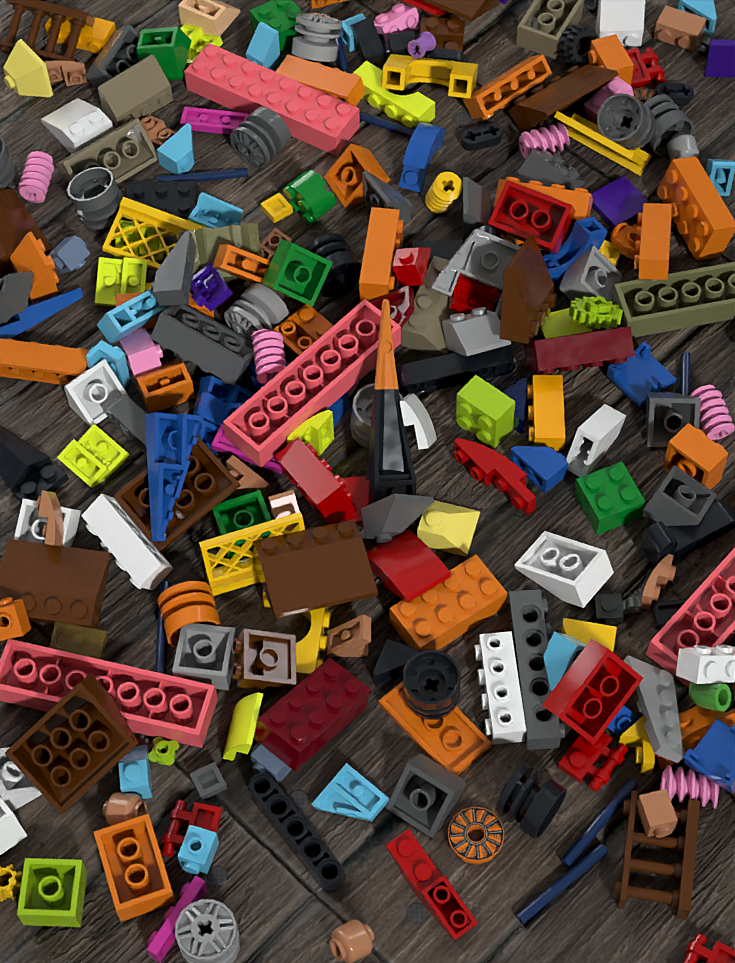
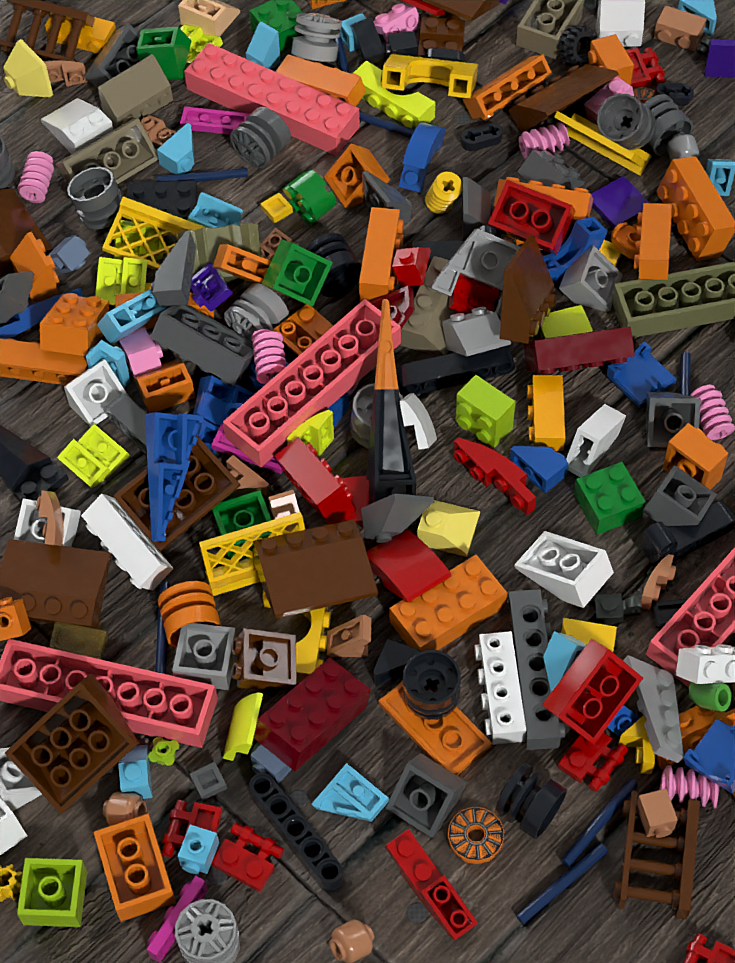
(72, 324): none -> orange brick
(242, 864): none -> red plate
(424, 43): medium lavender bush -> none
(518, 394): clear blue slope -> none
(595, 312): lime gear -> none

